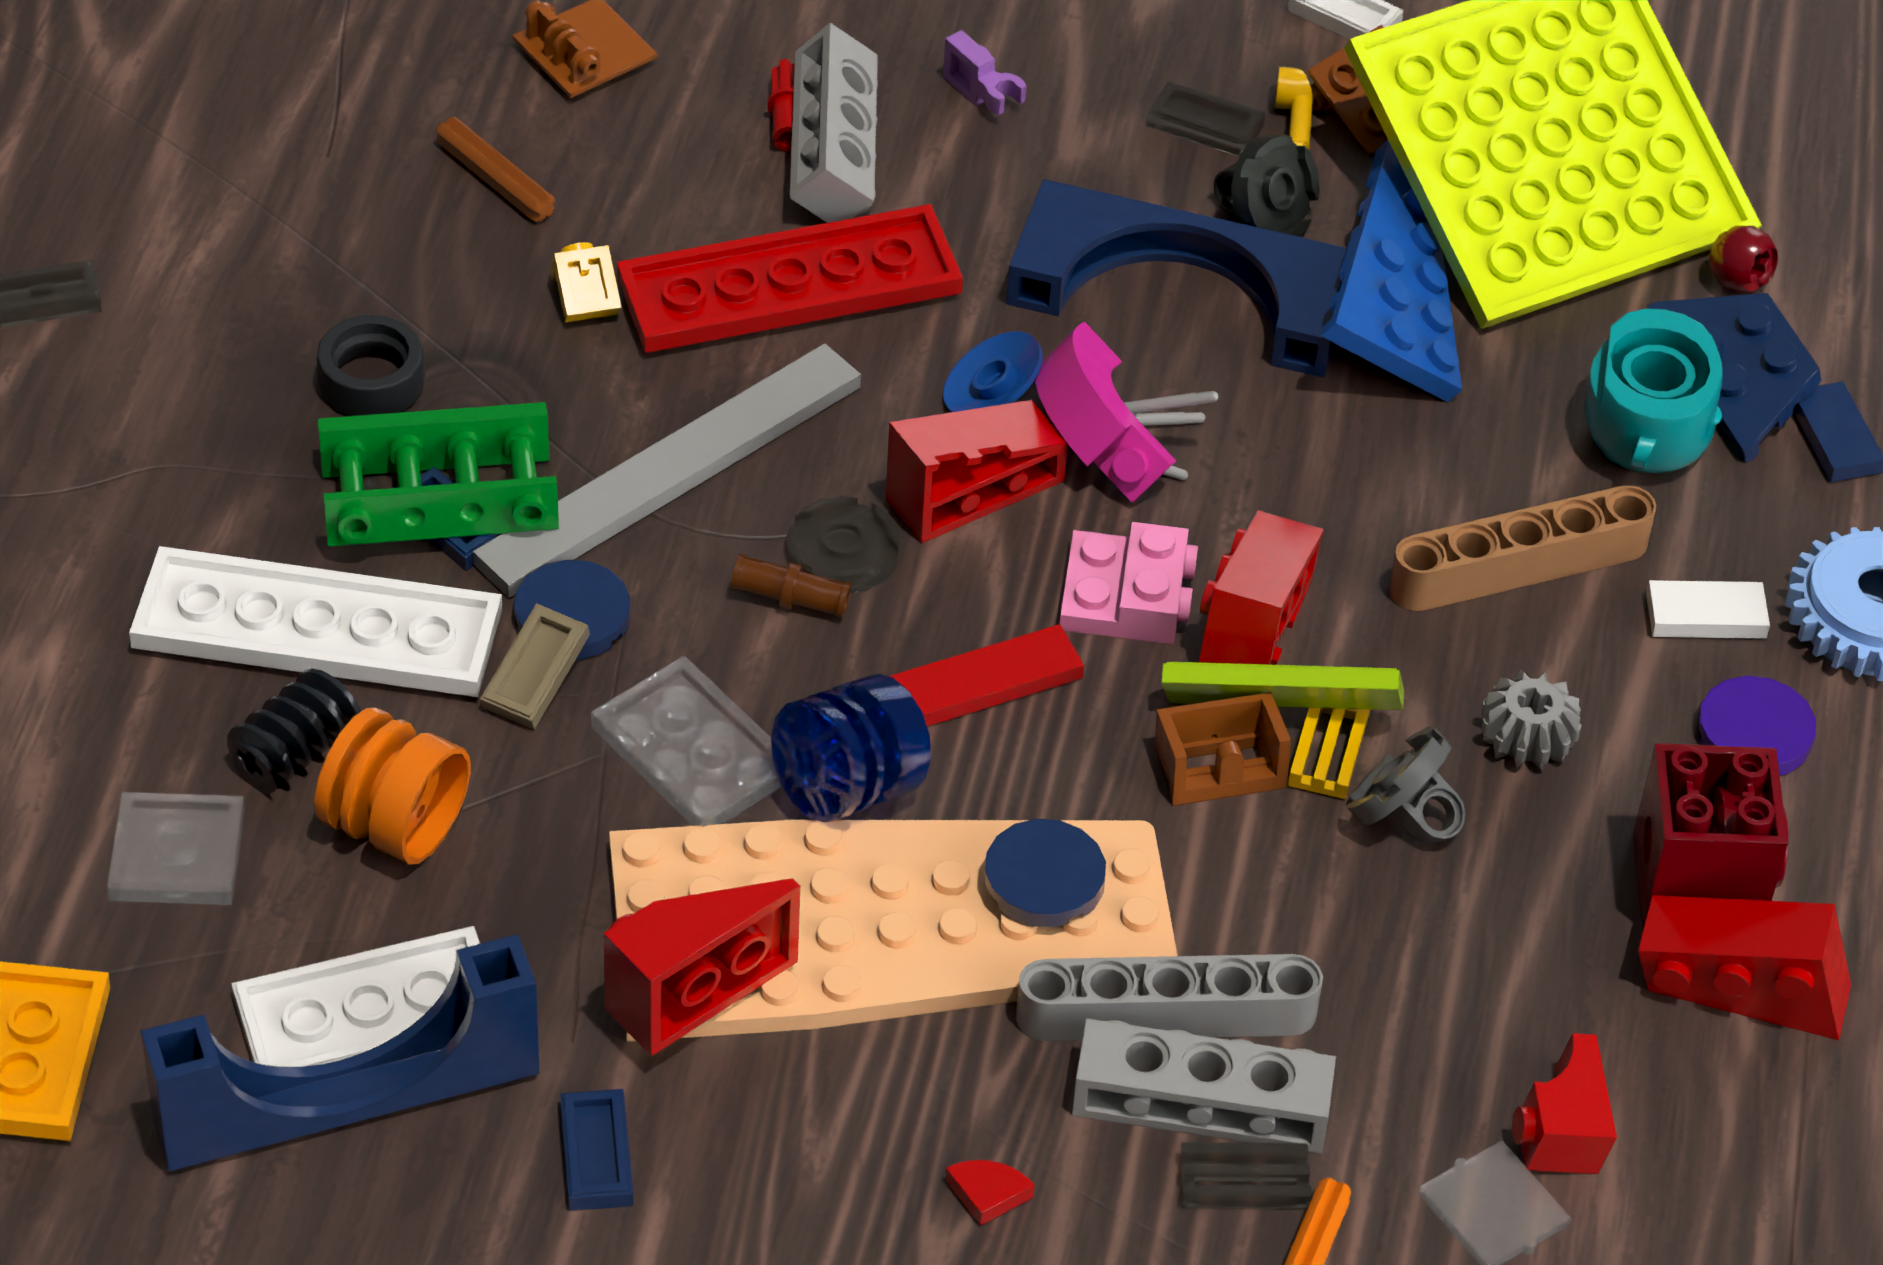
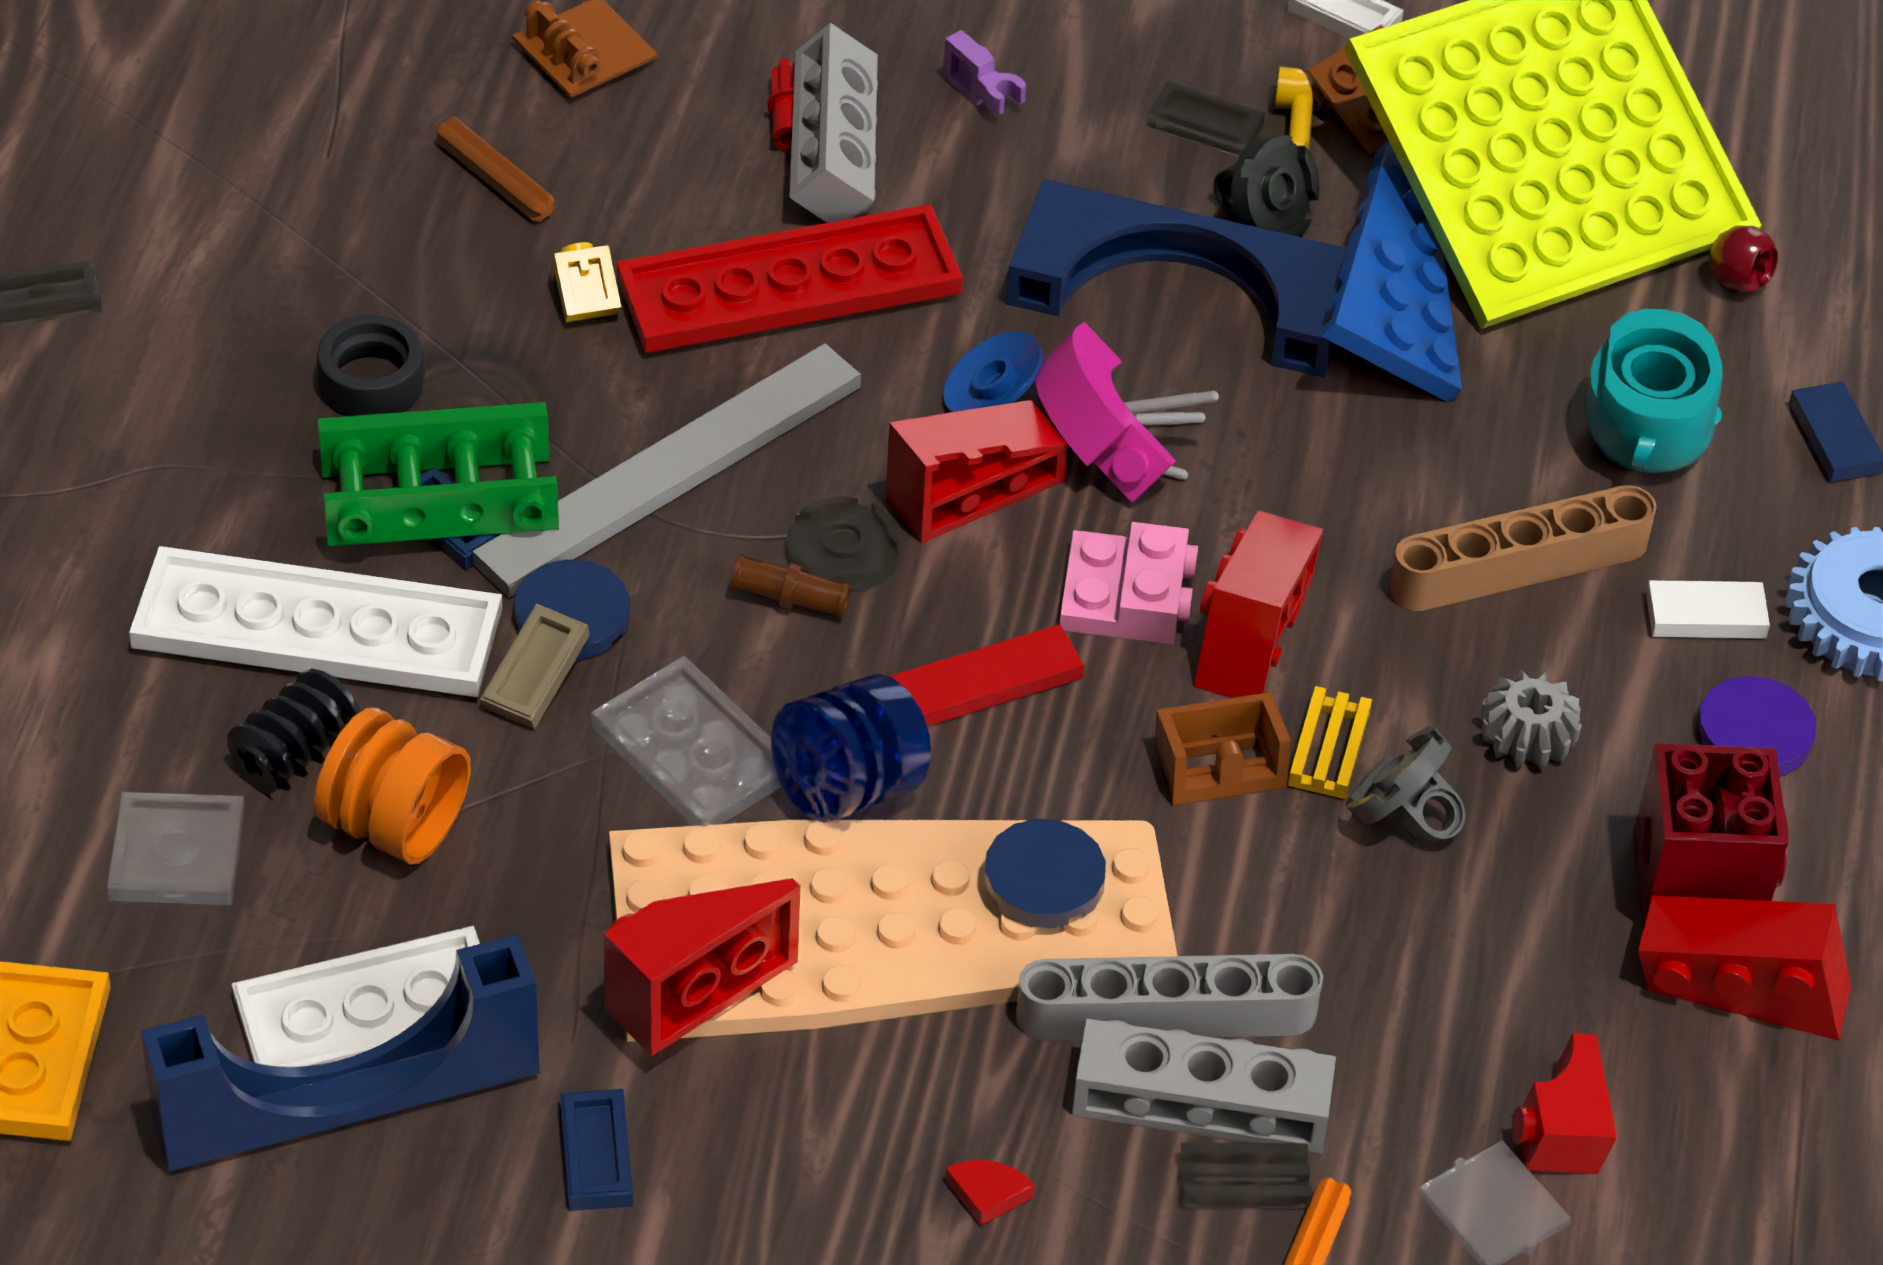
(1288, 684): lime tile -> none
(1761, 363): dark blue wing -> none

